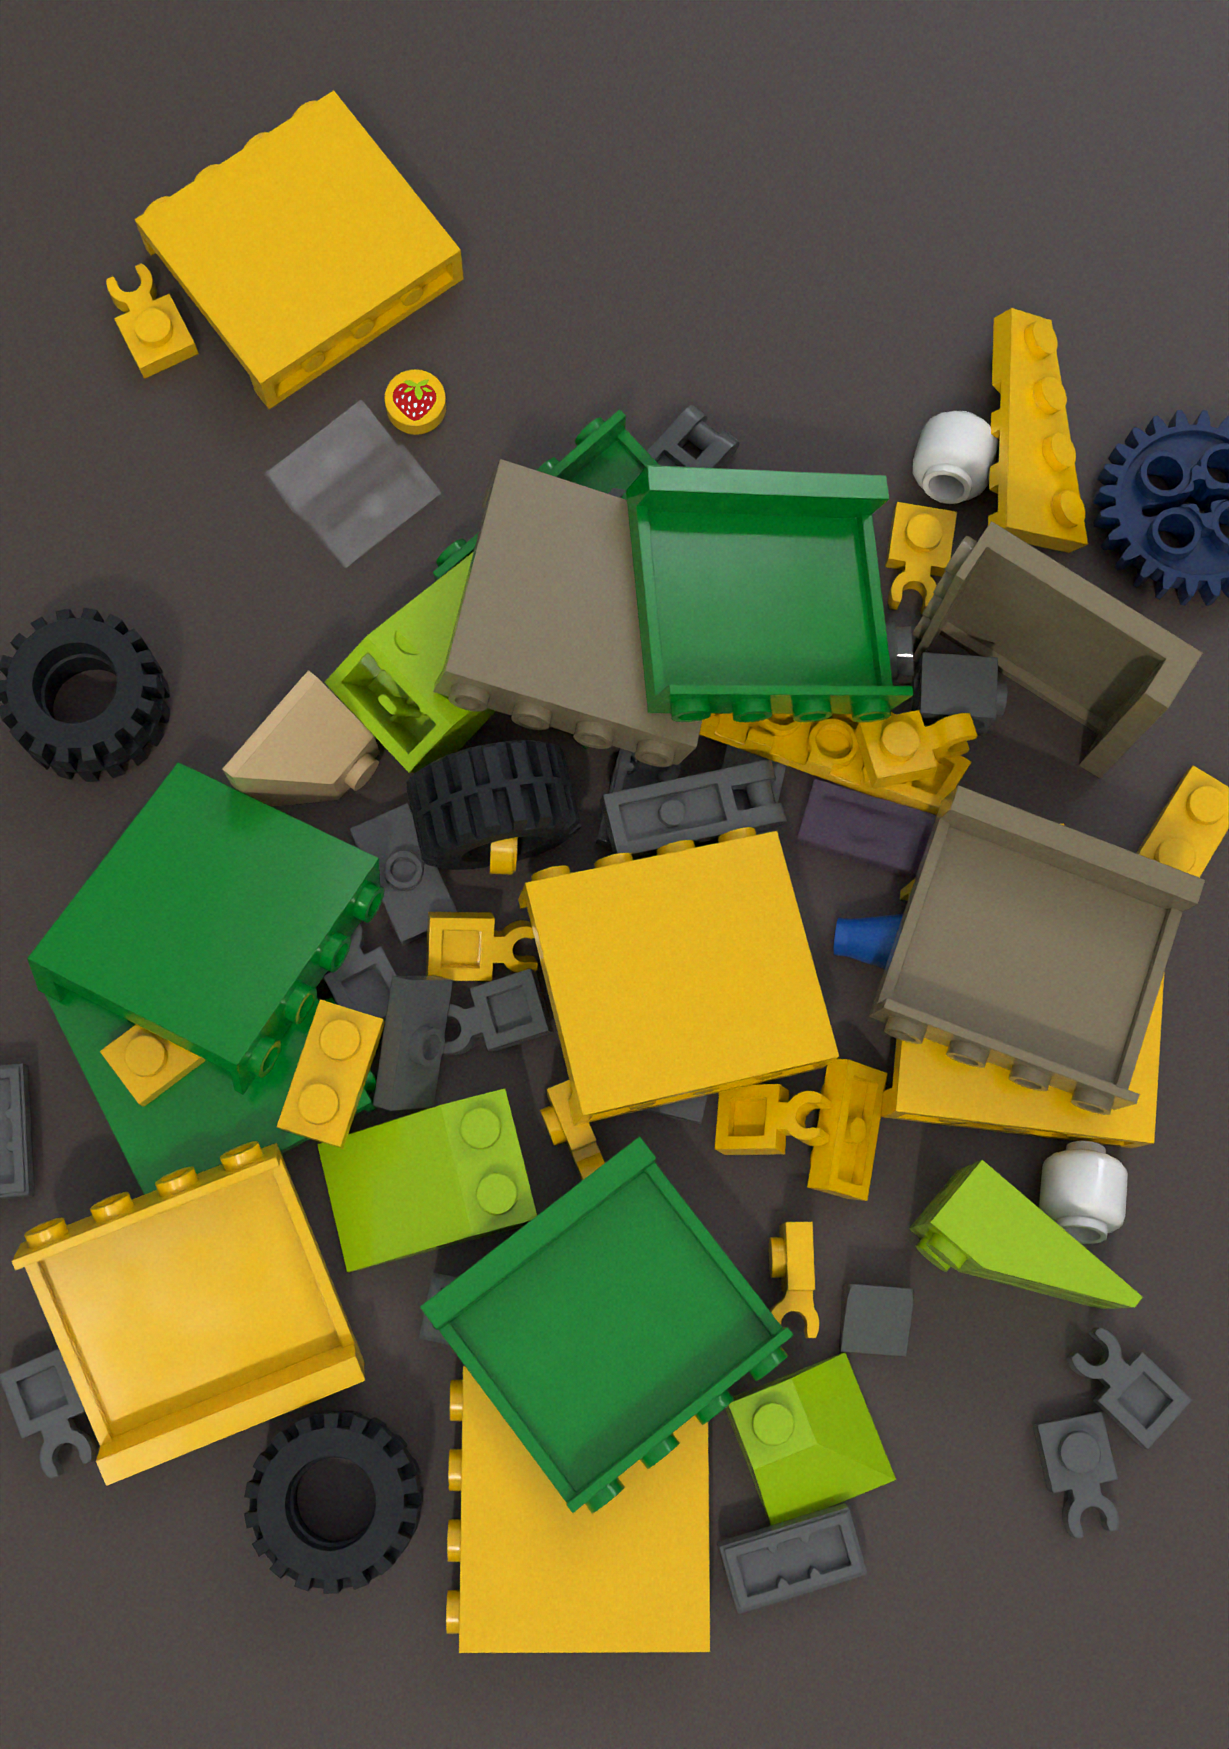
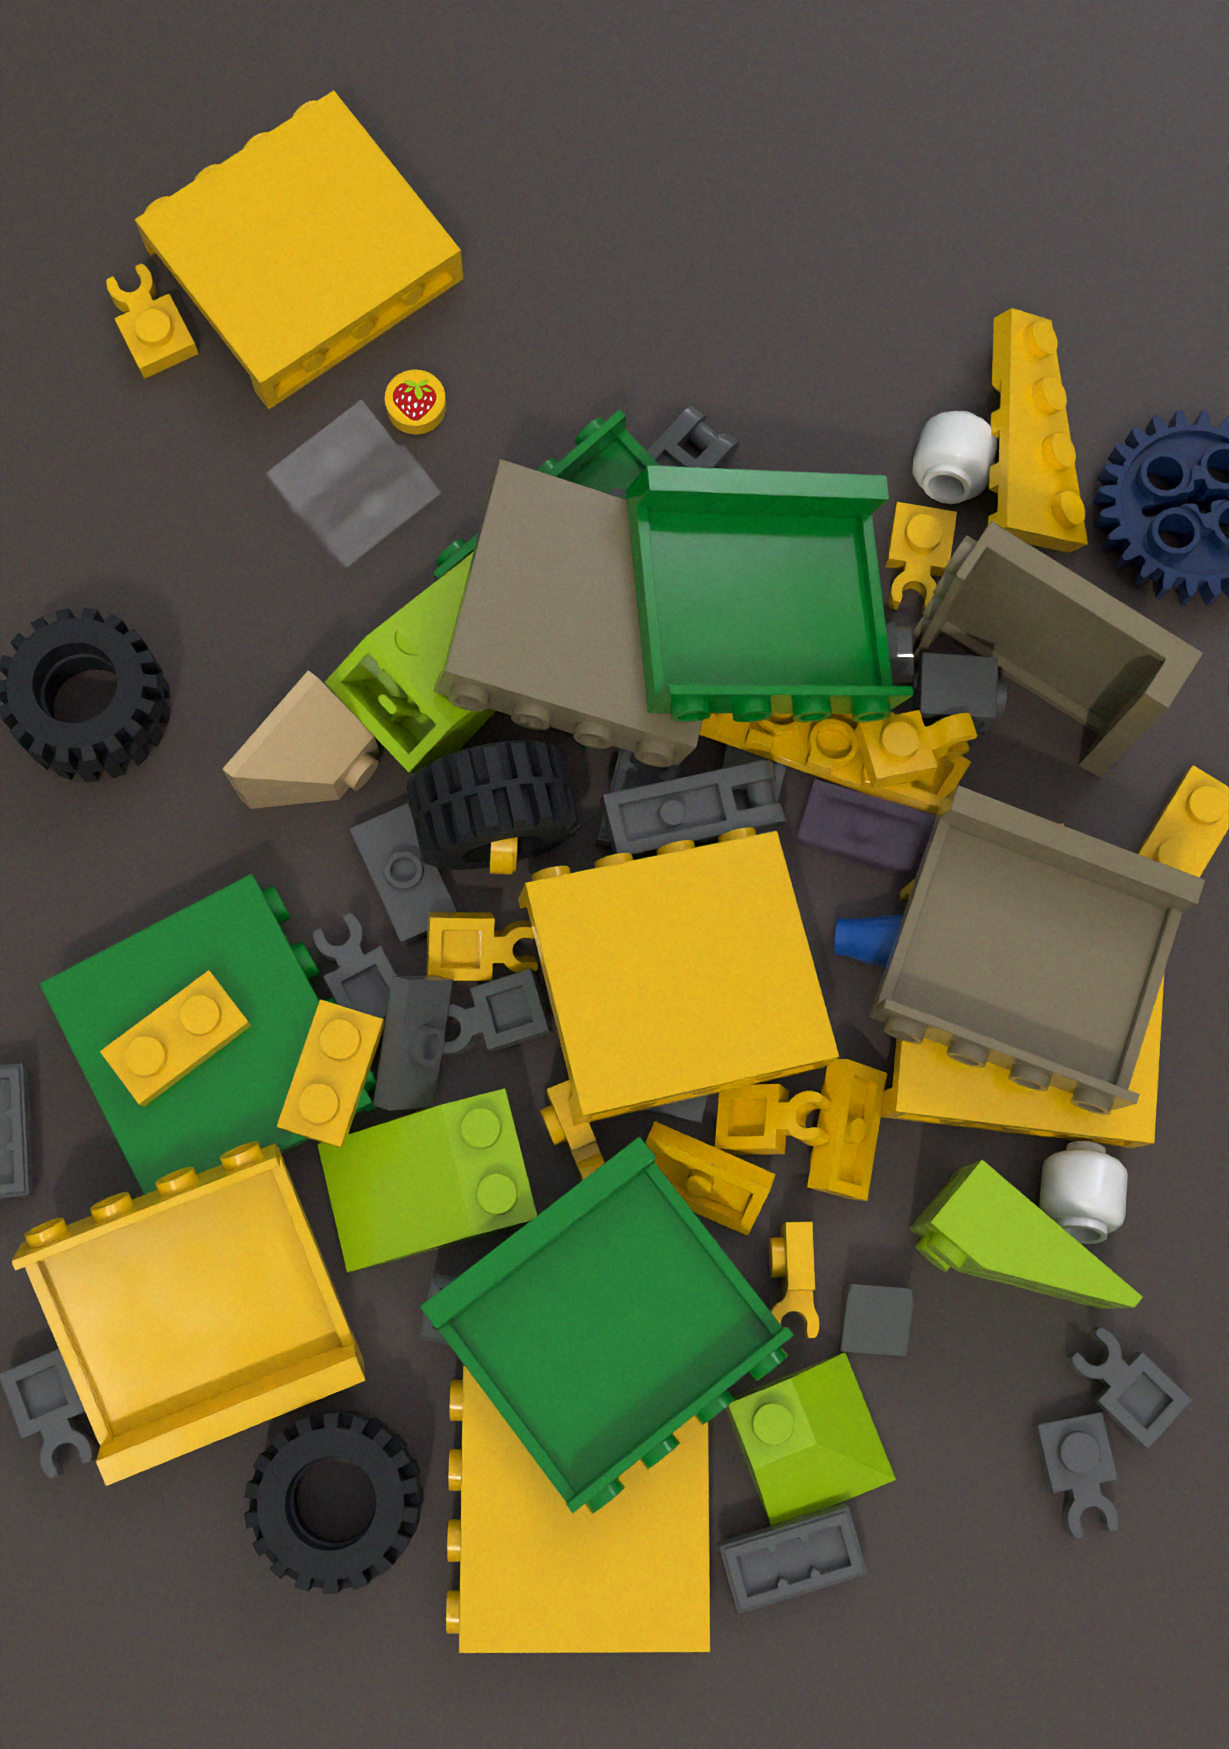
(211, 923): green panel -> none
(711, 1179): none -> yellow plate

